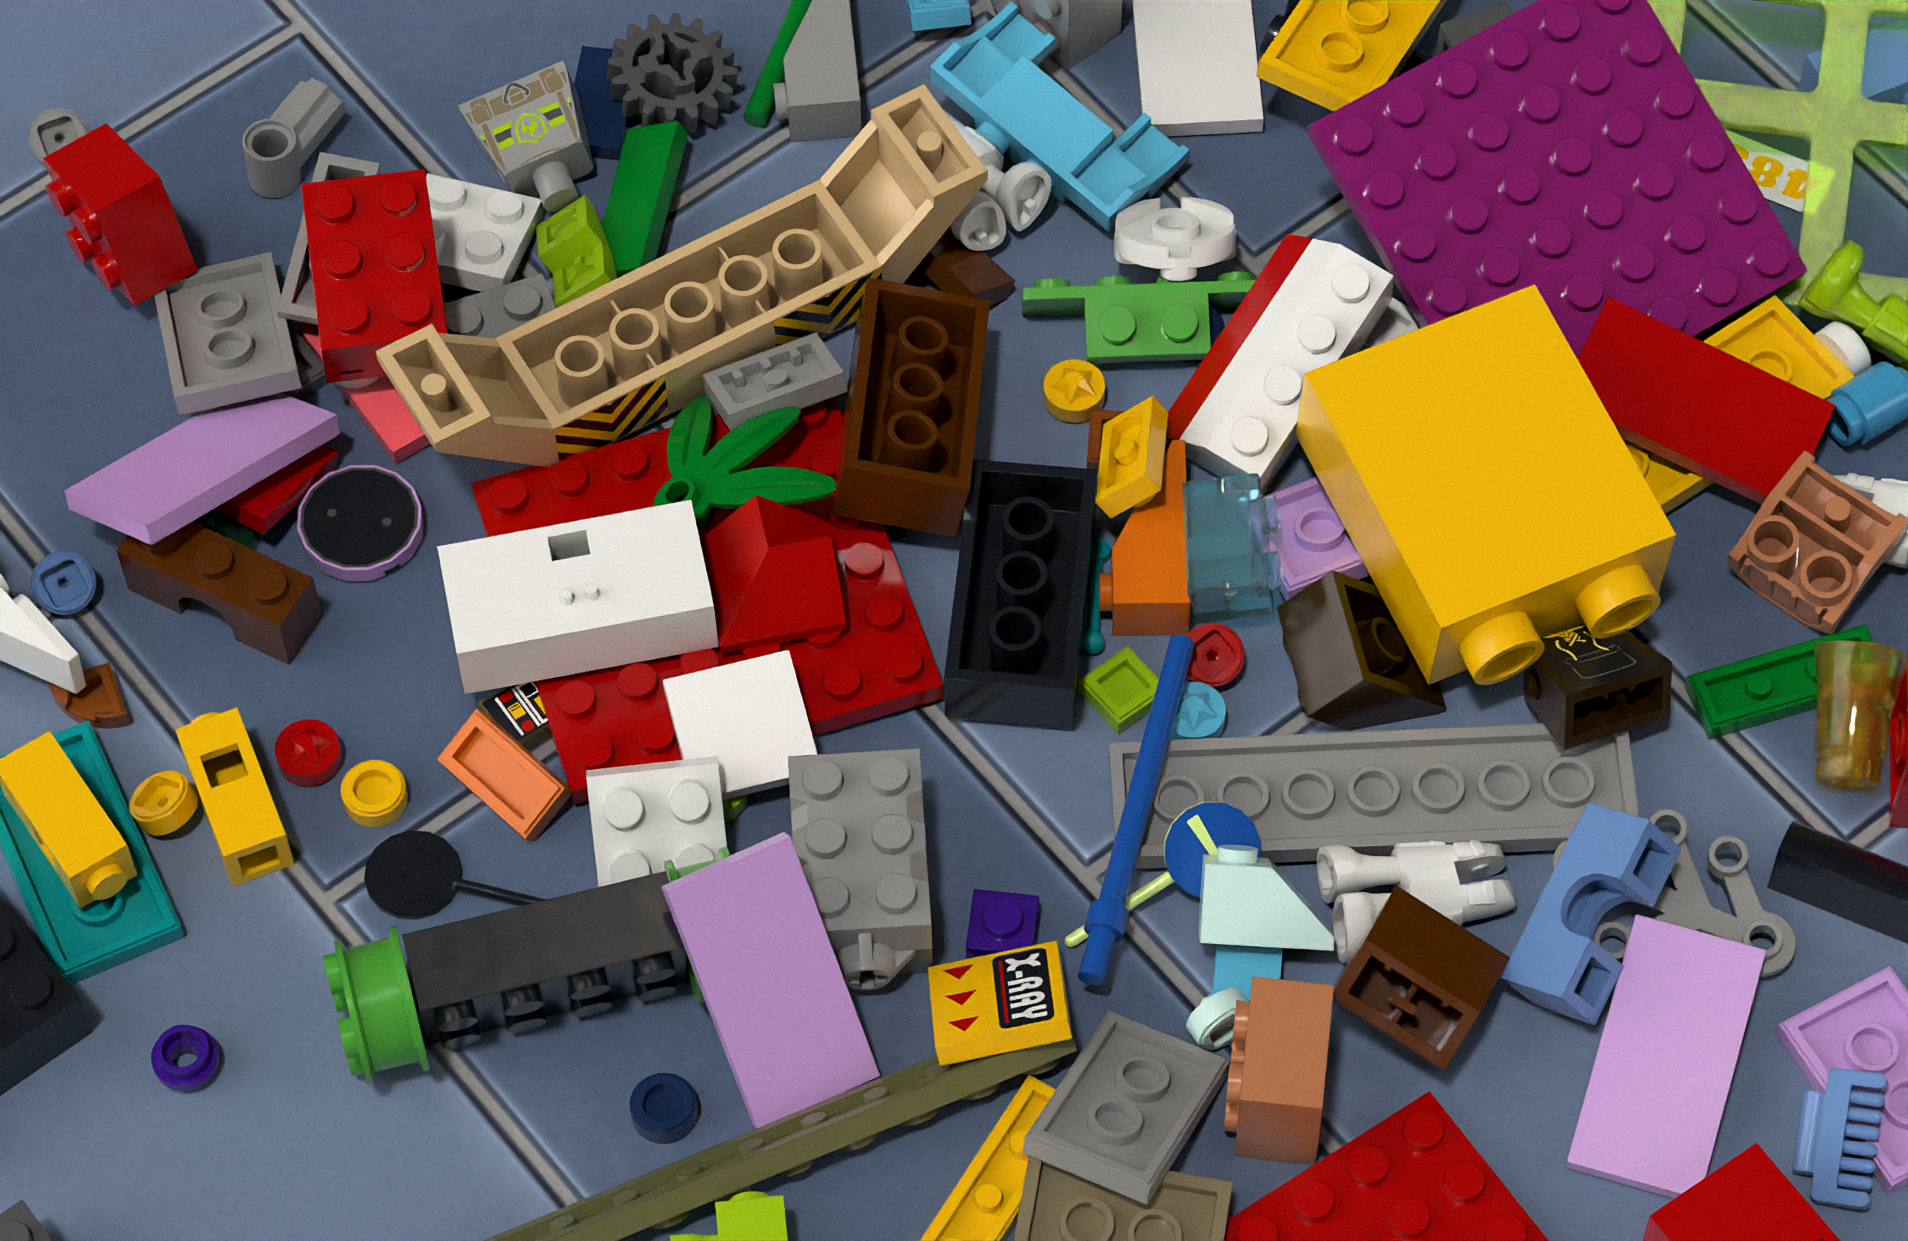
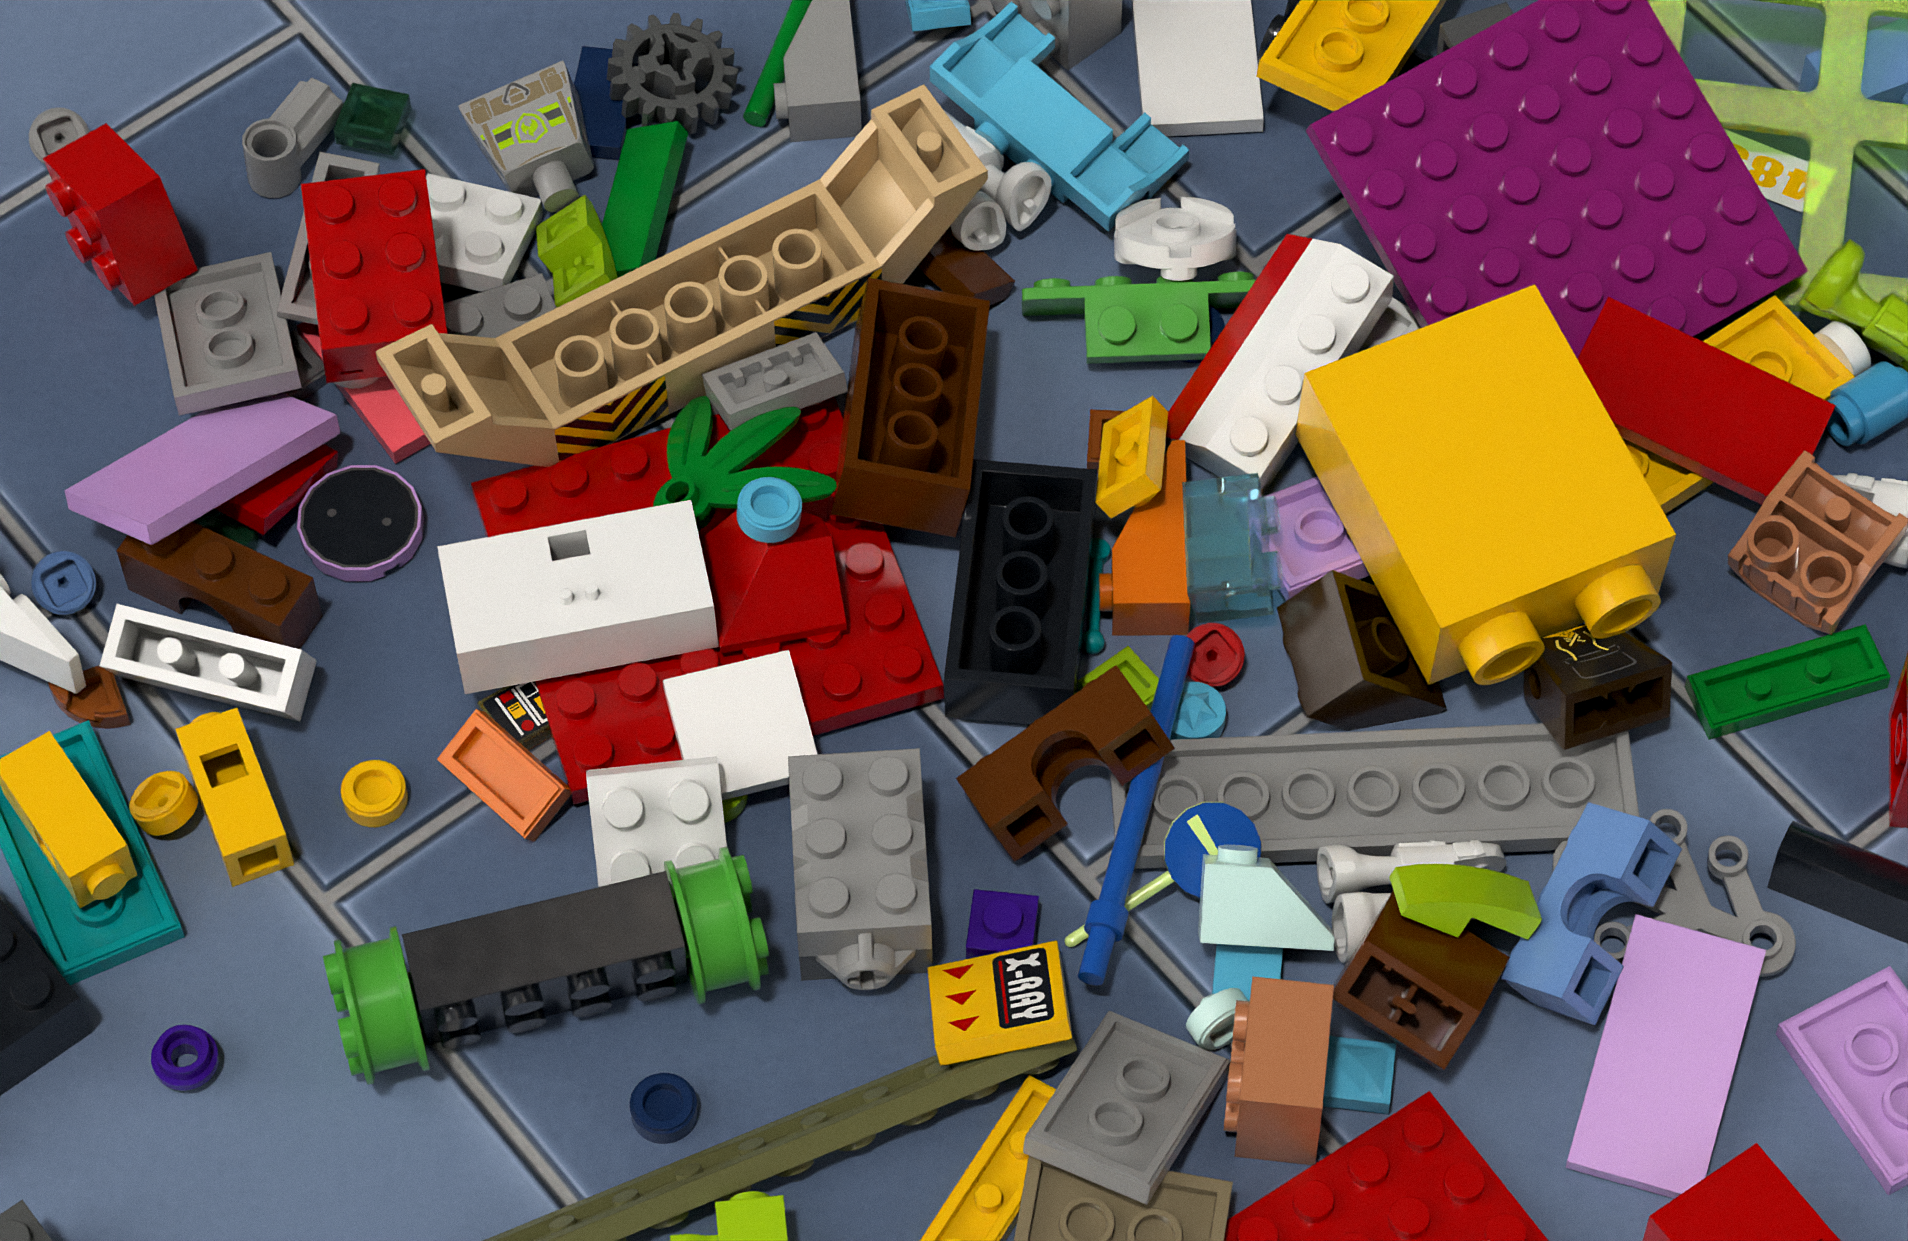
(208, 662): none -> white brick
(308, 752): red tile -> none
(372, 119): none -> clear green plate
(421, 874): black piece -> none
(769, 509): none -> medium azure tile
(771, 980): lavender tile -> none
(1073, 389): yellow tile -> none
(1095, 726): none -> reddish brown arch
(1359, 1074): none -> medium azure tile
(1453, 894): none -> lime slope
(1824, 1136): medium blue piece -> none
(1854, 710): clear yellow plant -> none

